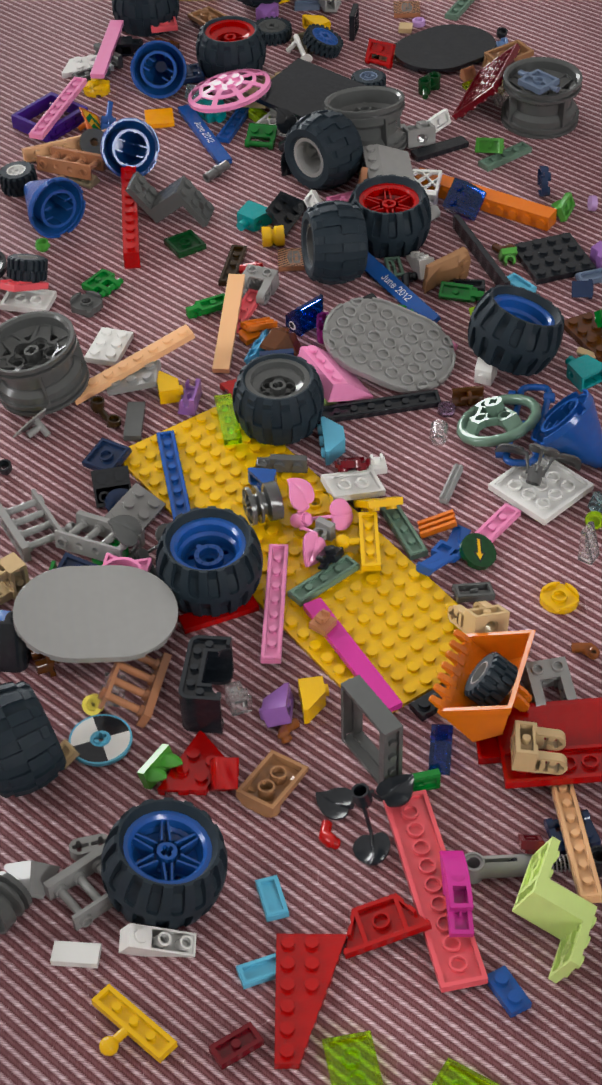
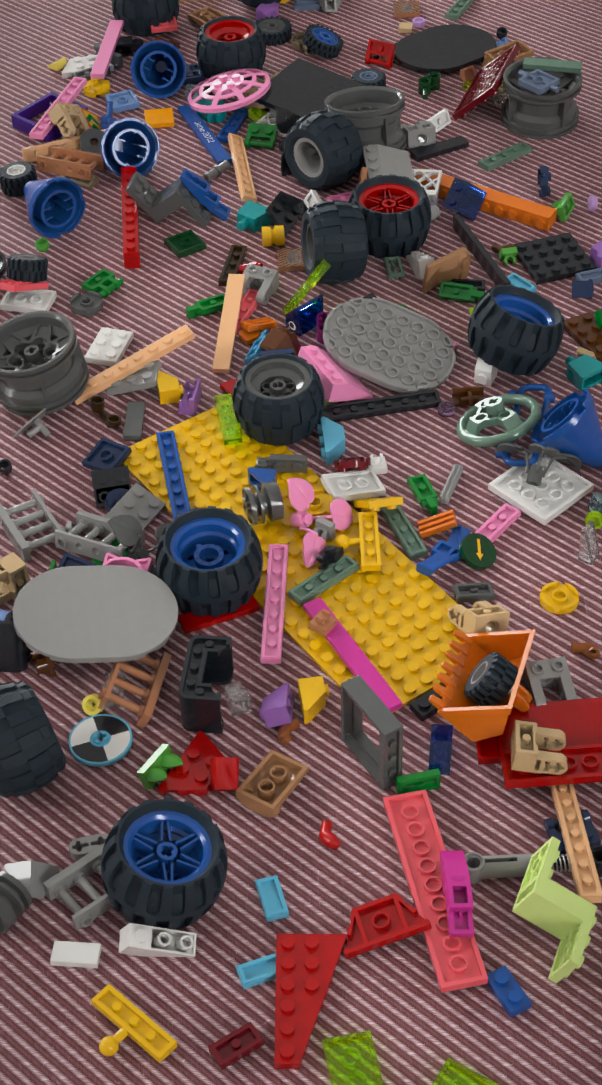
(58, 64): none -> light yellow slope
(68, 119): none -> tan brick
(69, 752): tan tile -> none
(123, 101): none -> medium blue plate
(204, 195): none -> blue slope
(241, 168): none -> light nougat tile
(297, 42): white piece -> none
(307, 286): none -> clear neon green tile
(315, 19): yellow slope -> none
(337, 801): black plant -> none
(353, 22): black tile -> none
(398, 289): blue tile -> none
(409, 277): black arm -> none
(424, 493): none -> green hinge
(438, 432): clear brick -> none
(489, 145): bright green tile -> none
(530, 843): dark red plate -> none
(552, 65): none -> sand green tile

